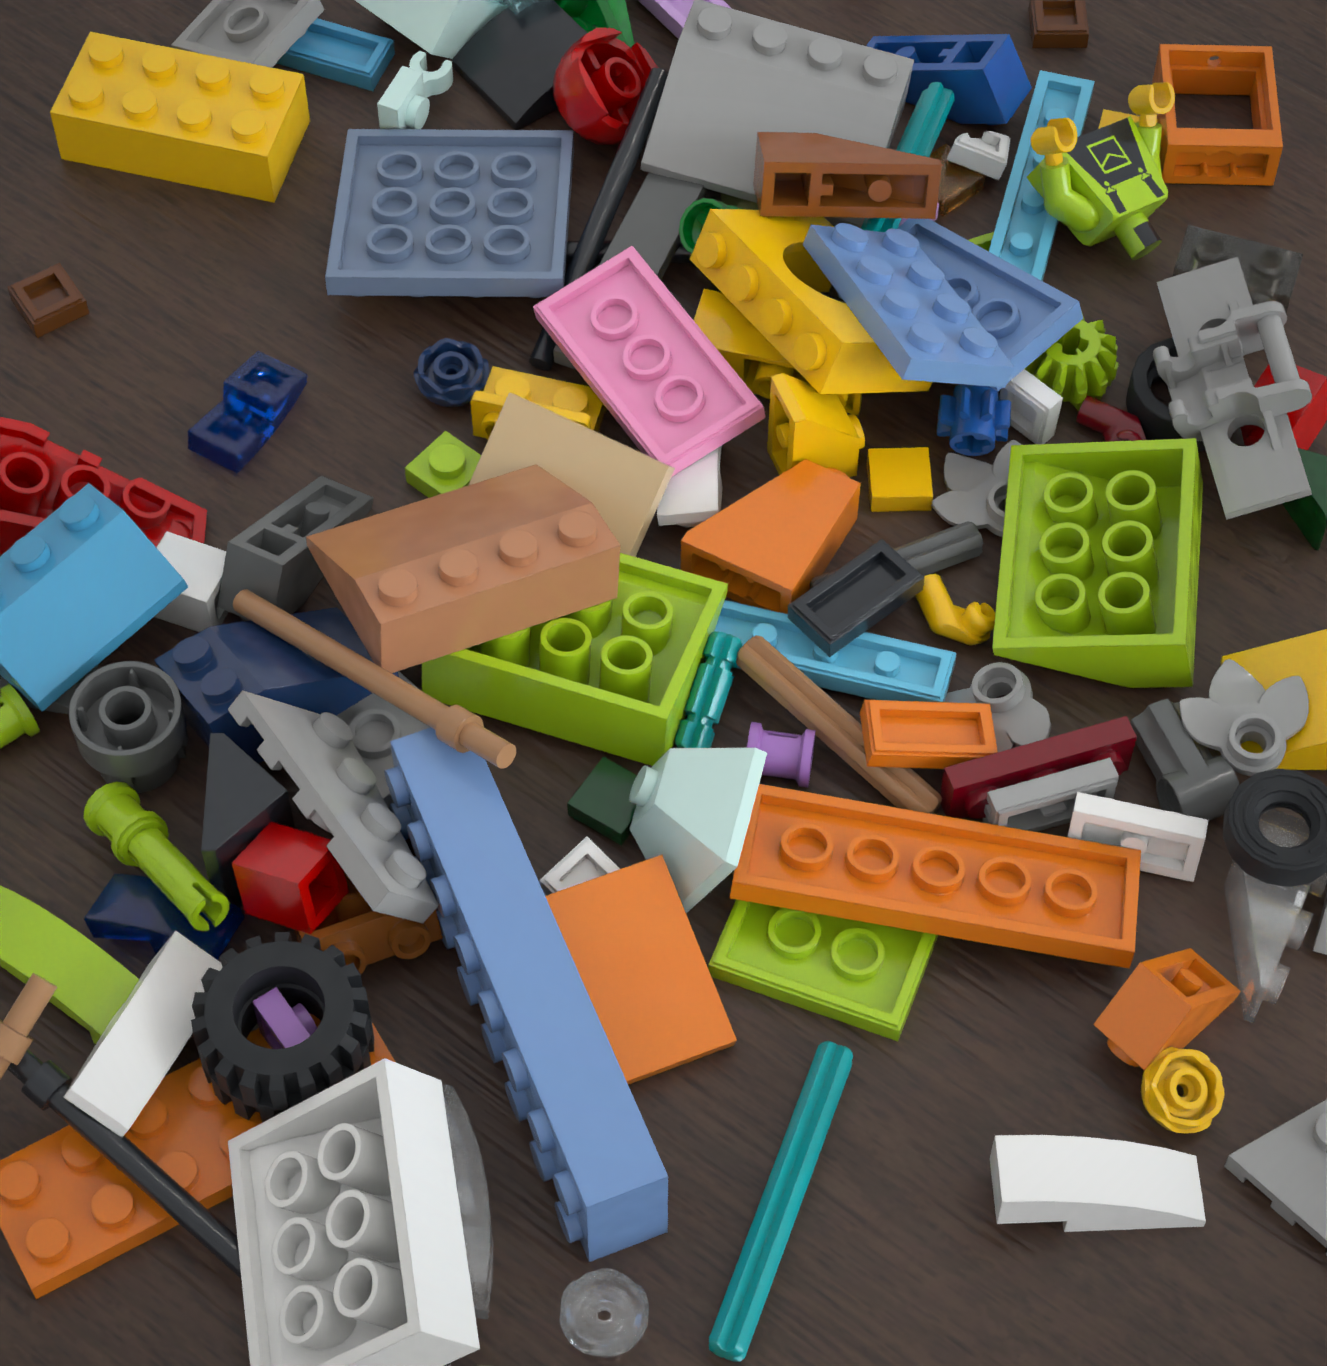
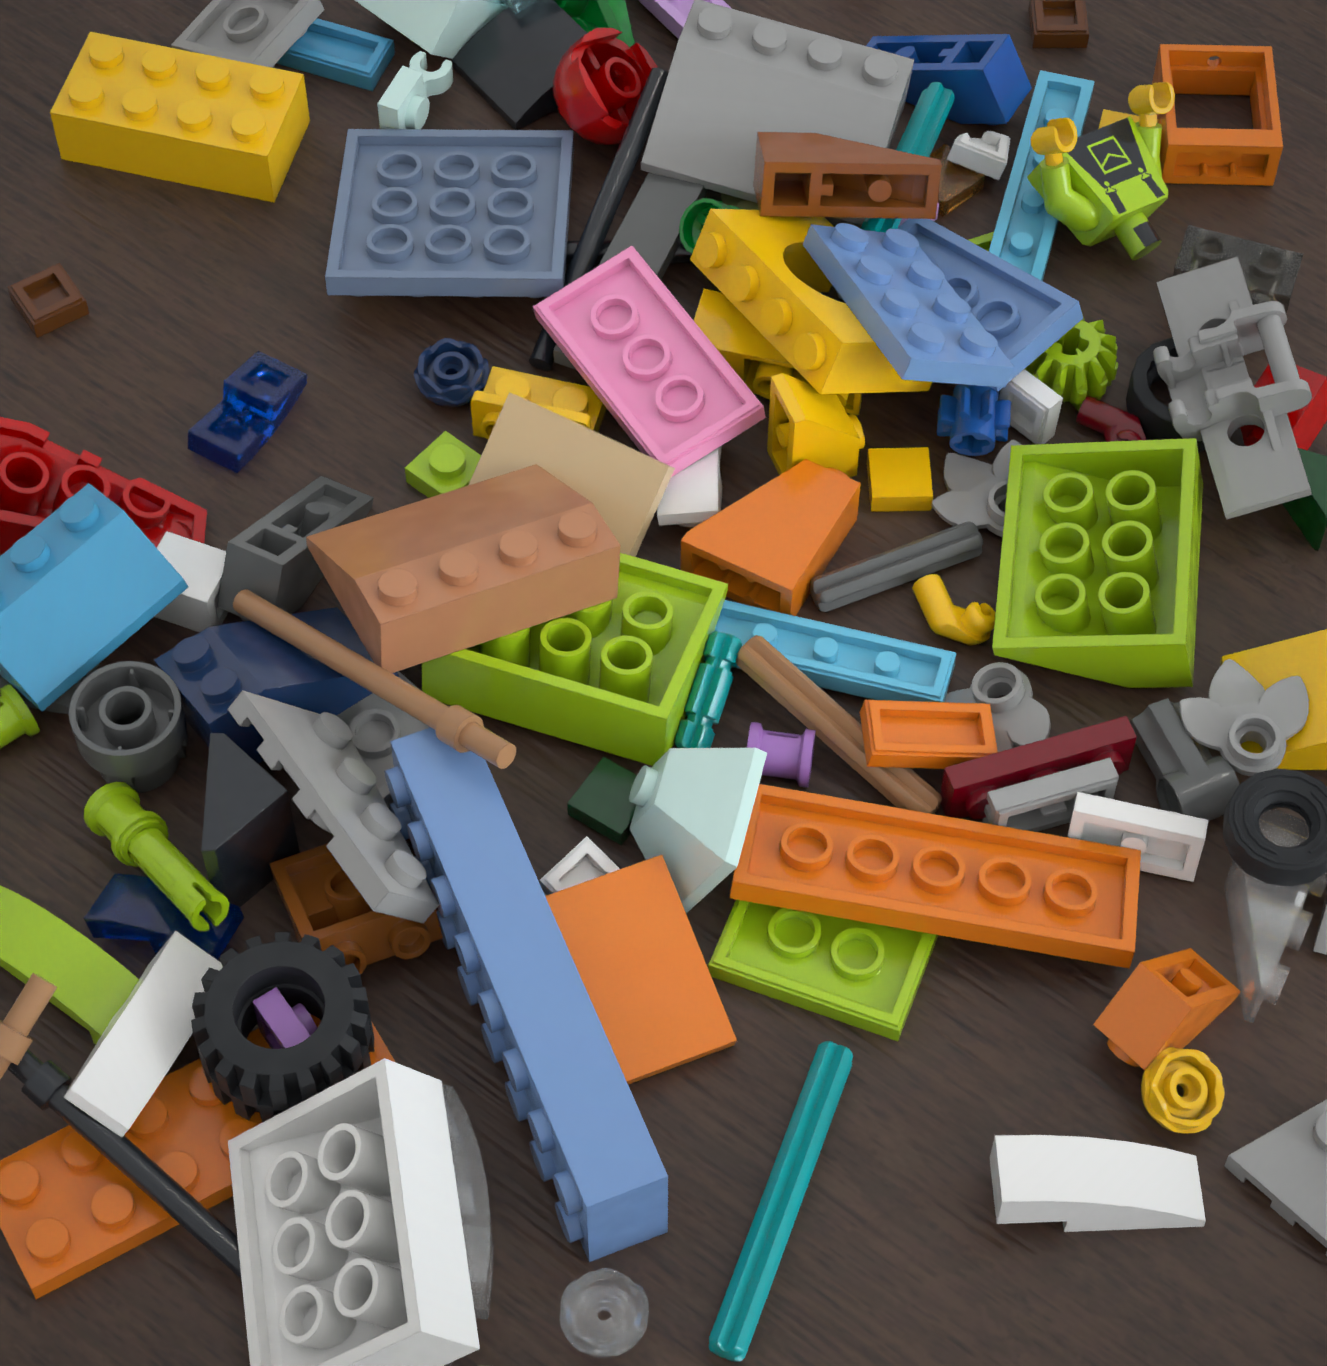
(289, 878): red brick -> none
(855, 597): black tile -> none

